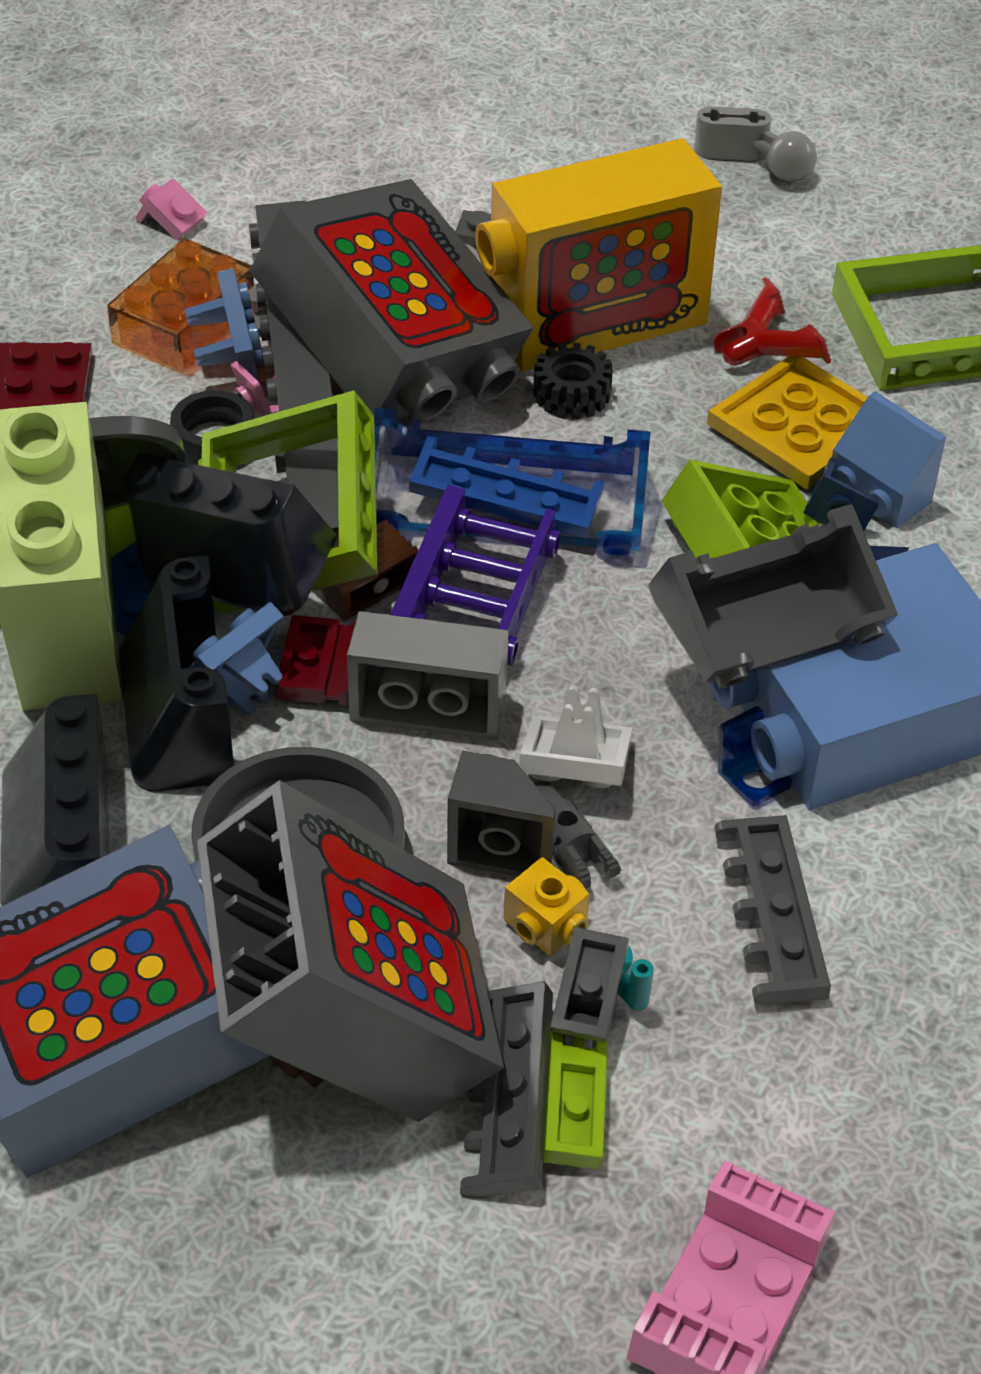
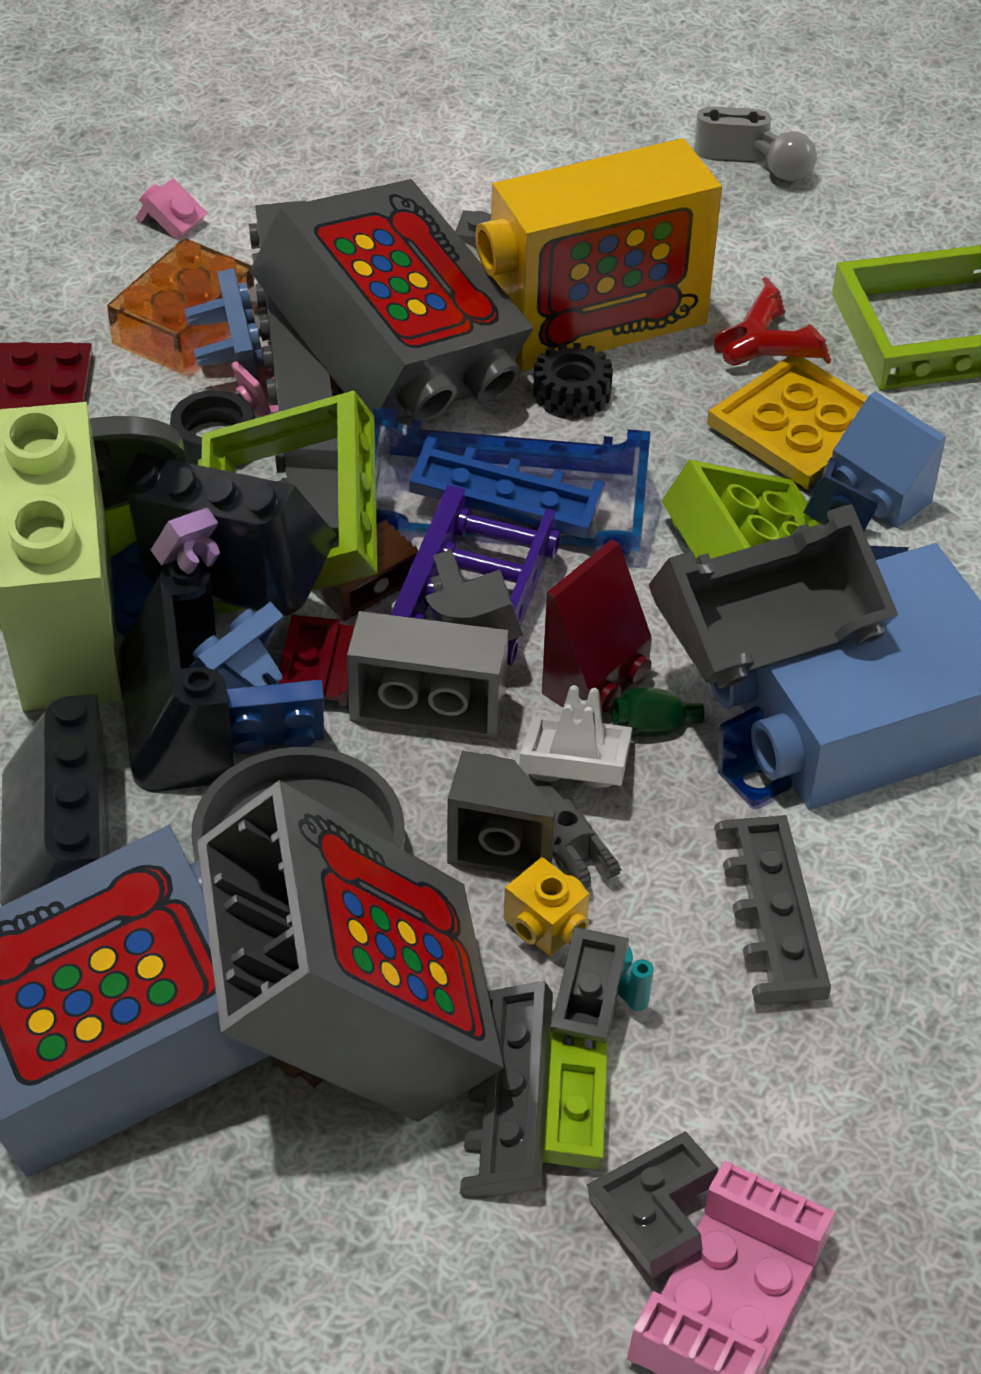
(185, 538): none -> lavender tile
(276, 715): none -> blue plate
(474, 602): none -> dark grey brick
(595, 631): none -> dark red slope
(644, 1199): none -> dark grey plate
(654, 711): none -> dark green plant

